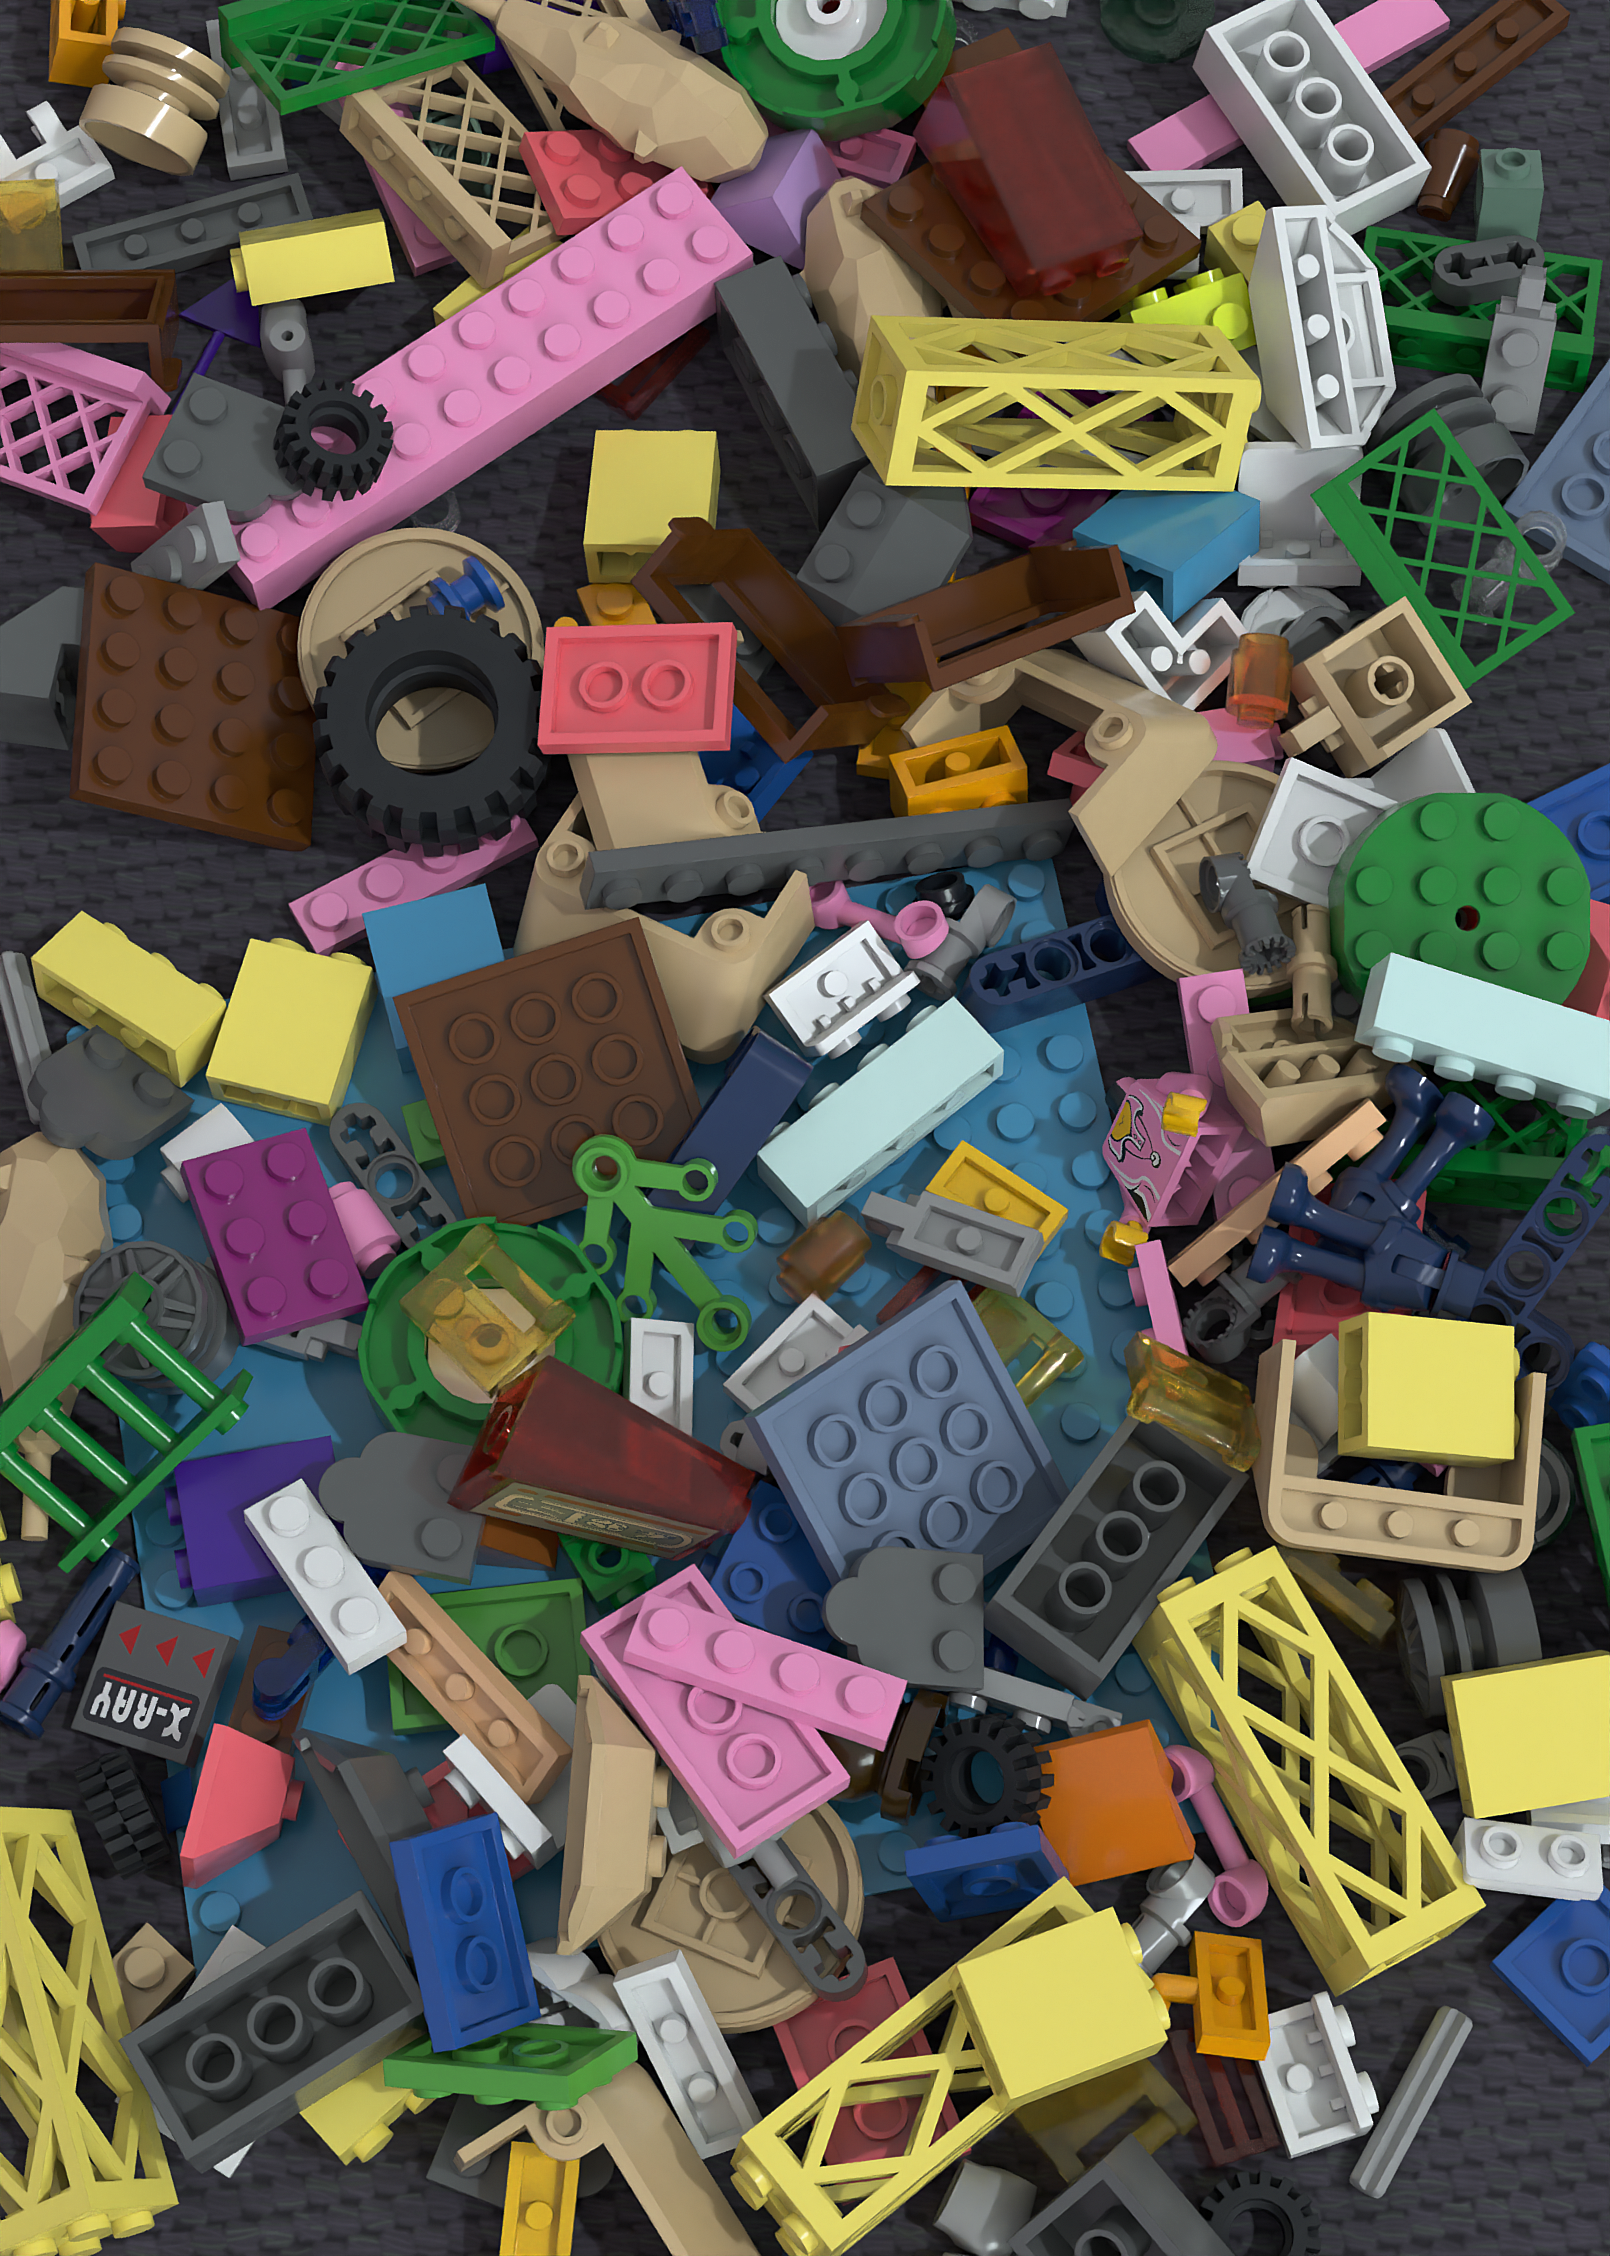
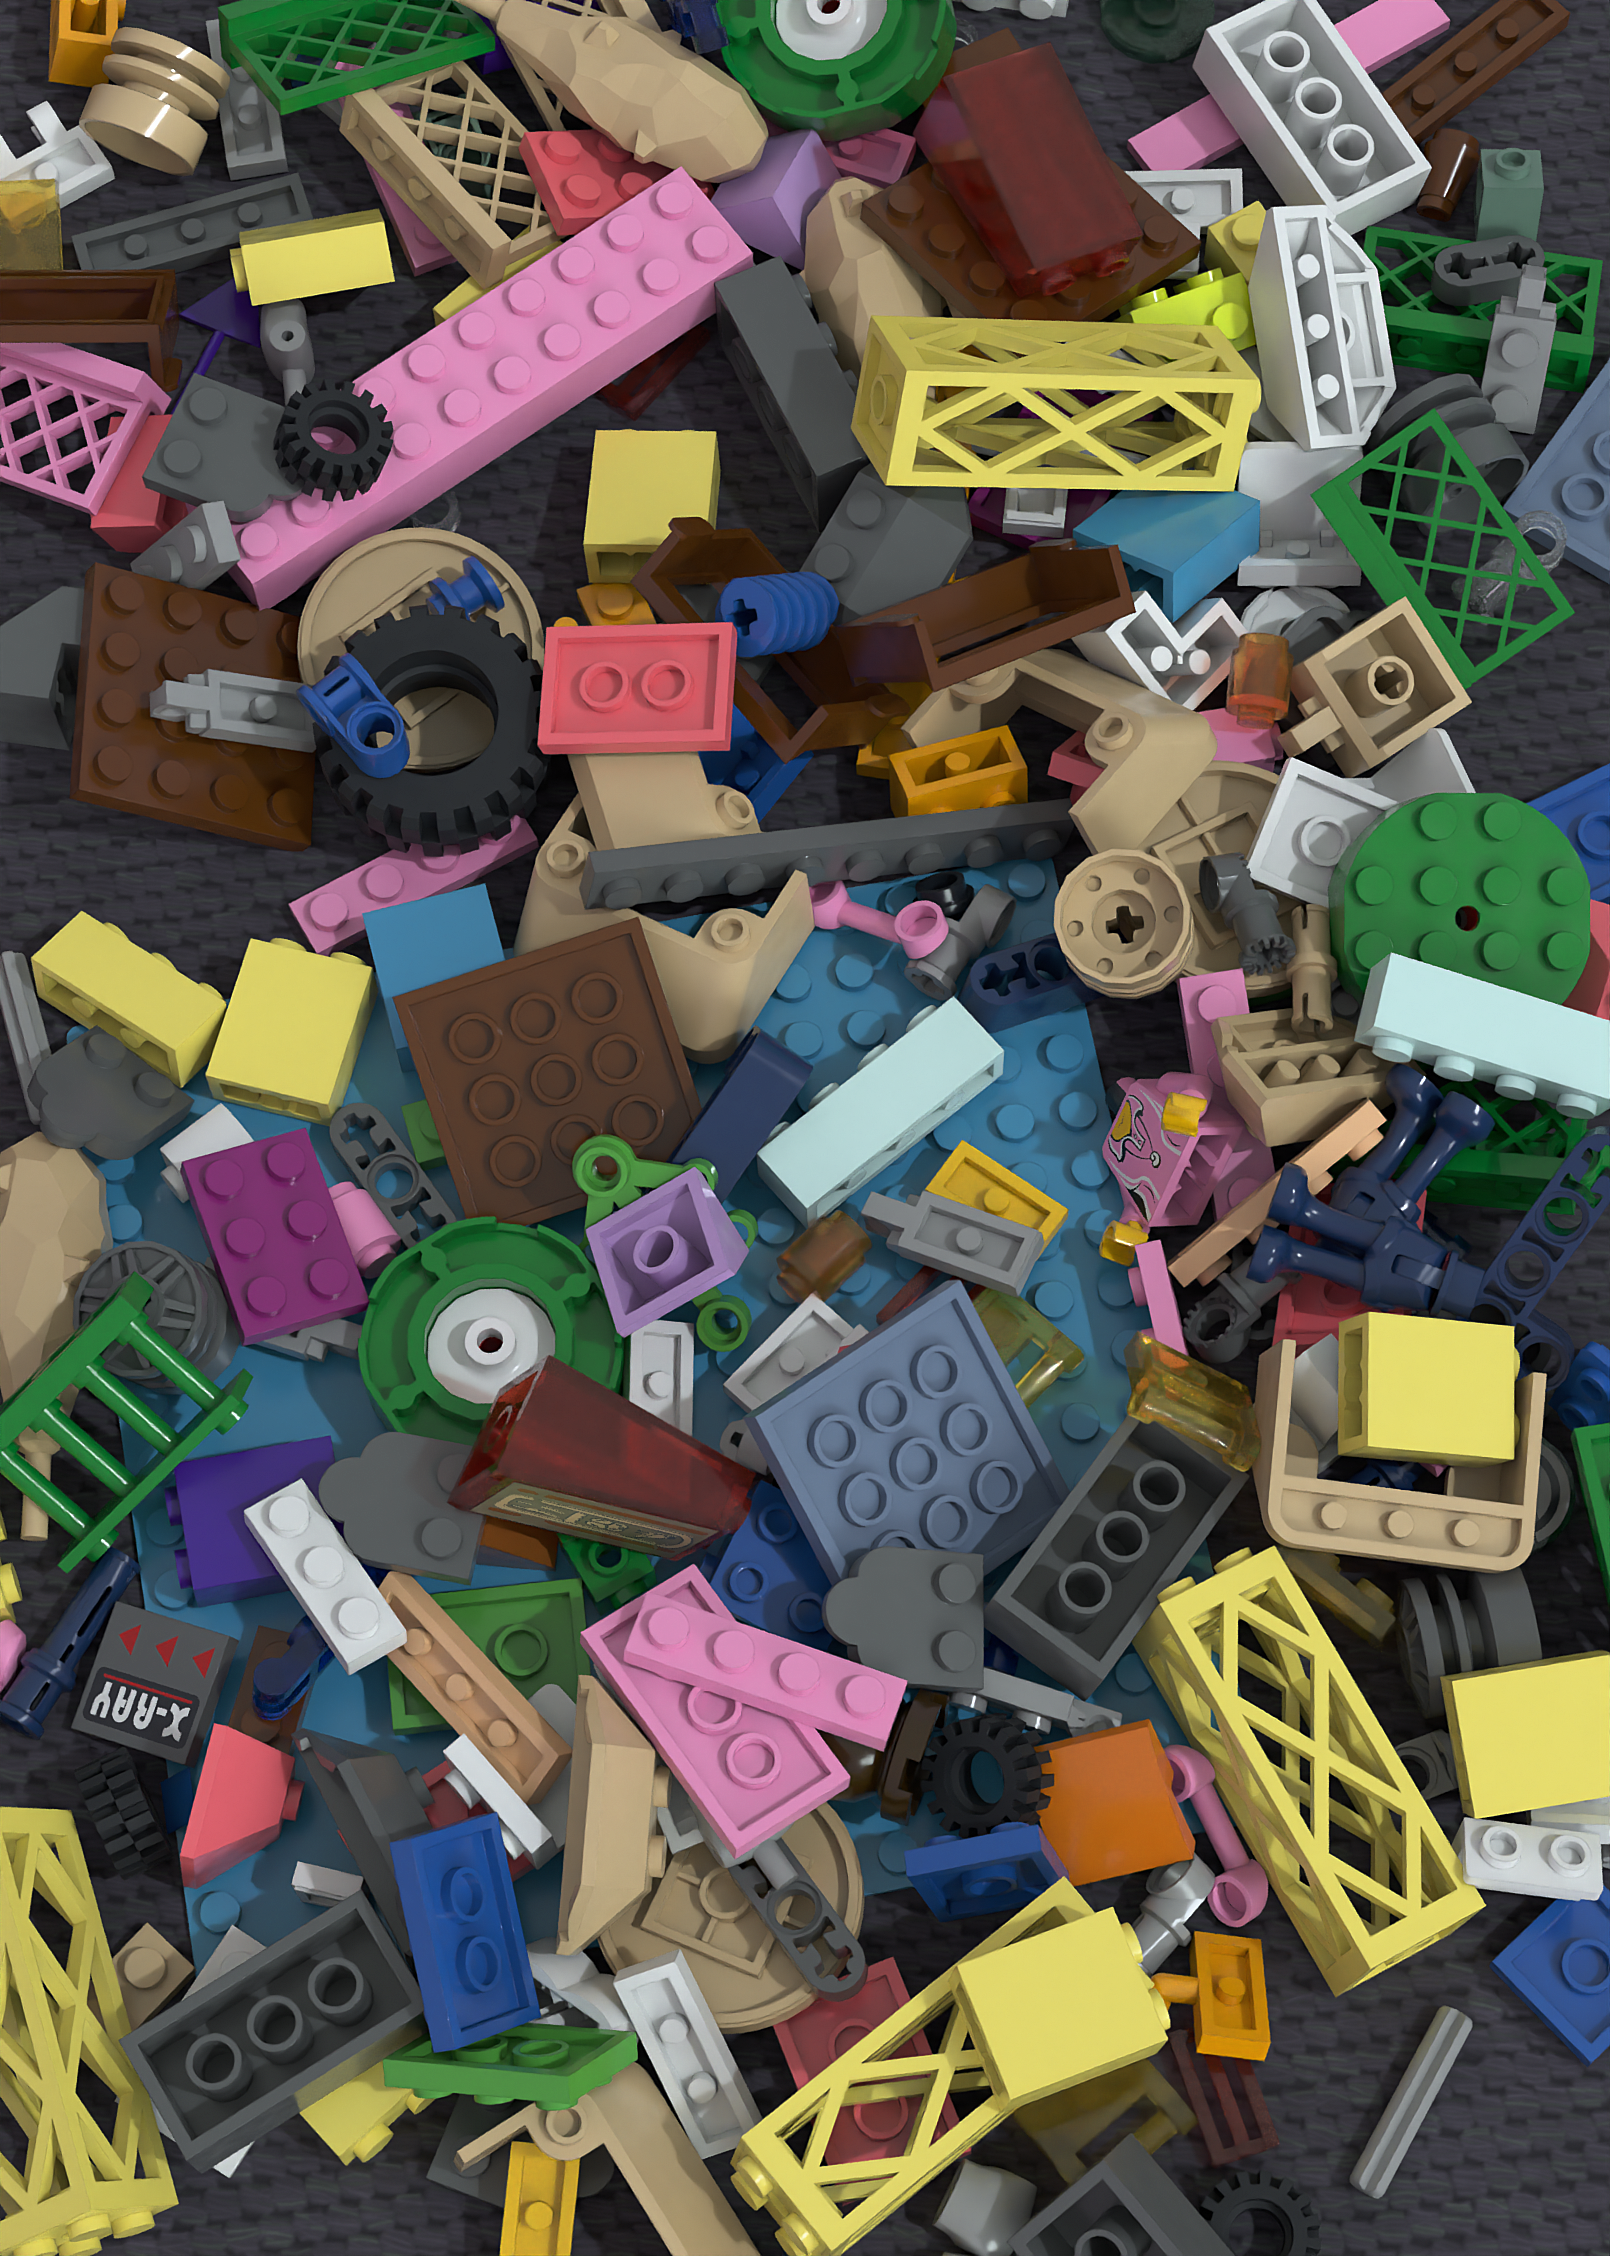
(237, 709): none -> light grey hinge
(325, 1885): none -> white tile
(352, 709): none -> blue piece
(471, 1325): clear yellow plate -> none
(664, 1250): none -> lavender slope
(778, 612): none -> blue piece
(841, 992): white bracket -> none
(1035, 511): none -> white tile
(1091, 906): none -> tan wheel
(1313, 2079): white bracket -> none

